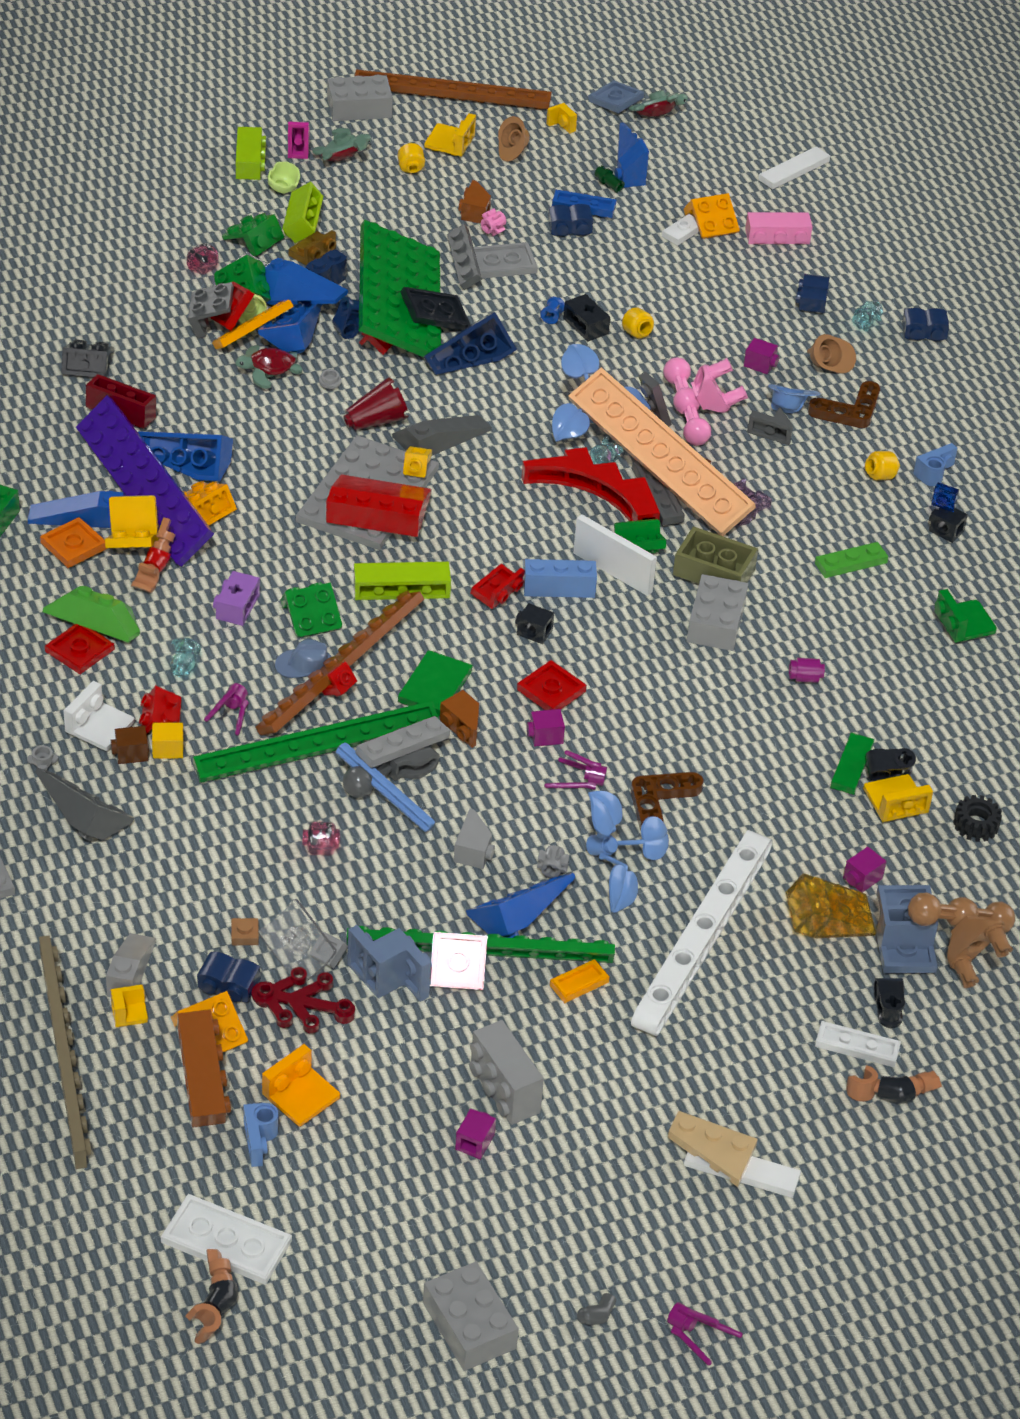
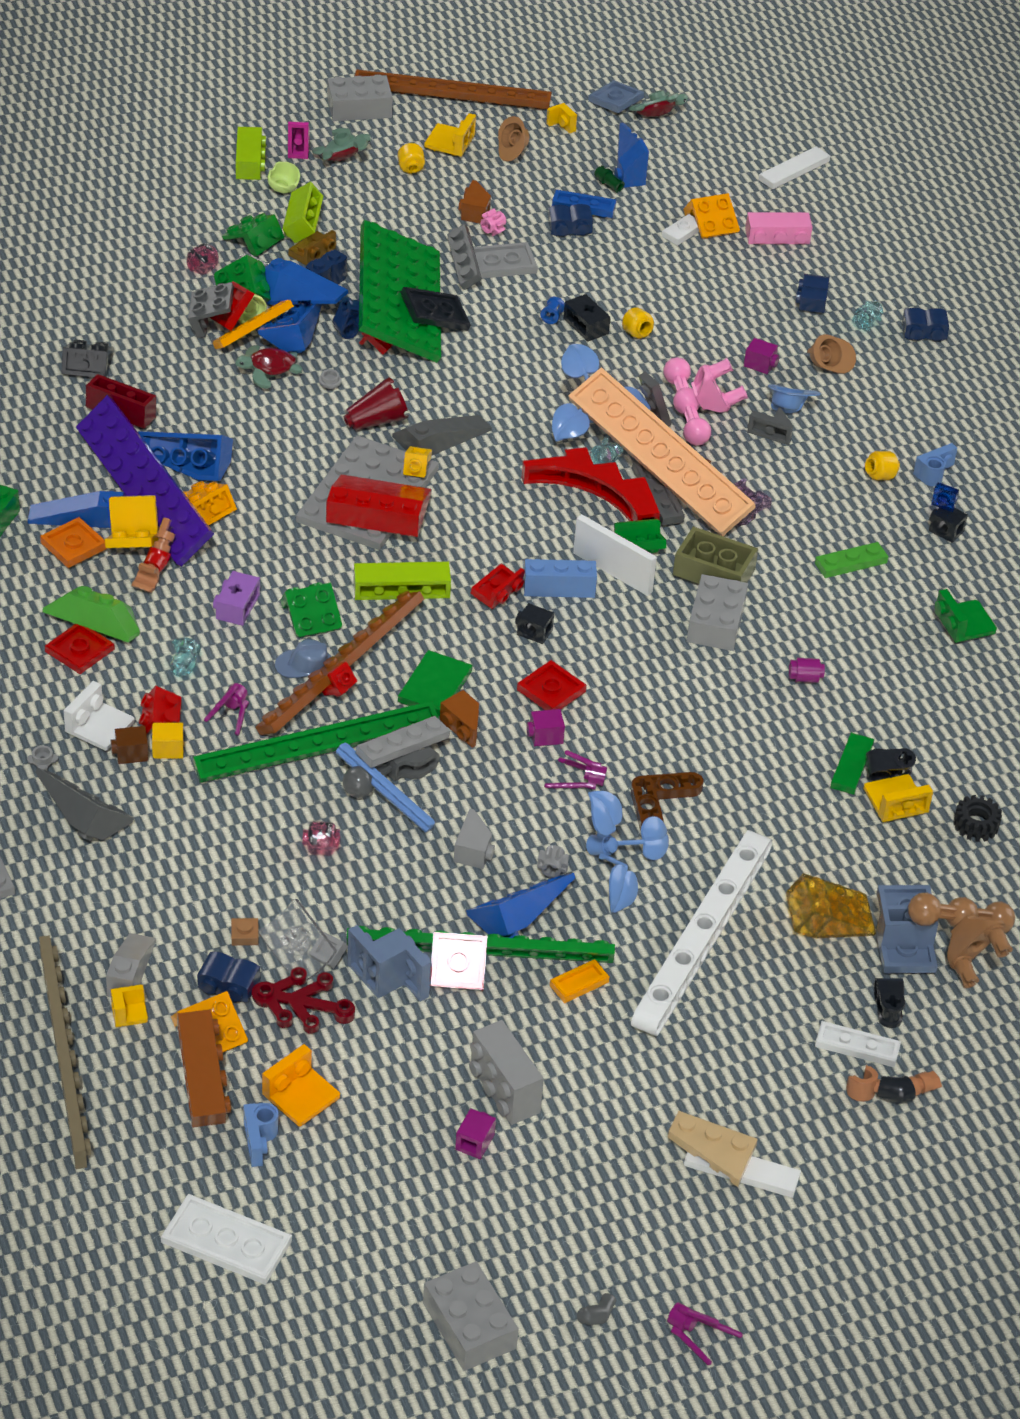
(220, 1299): nougat piece -> none
(474, 346): dark blue wedge -> none
(820, 407): reddish brown beam -> none
(864, 869): magenta brick -> none

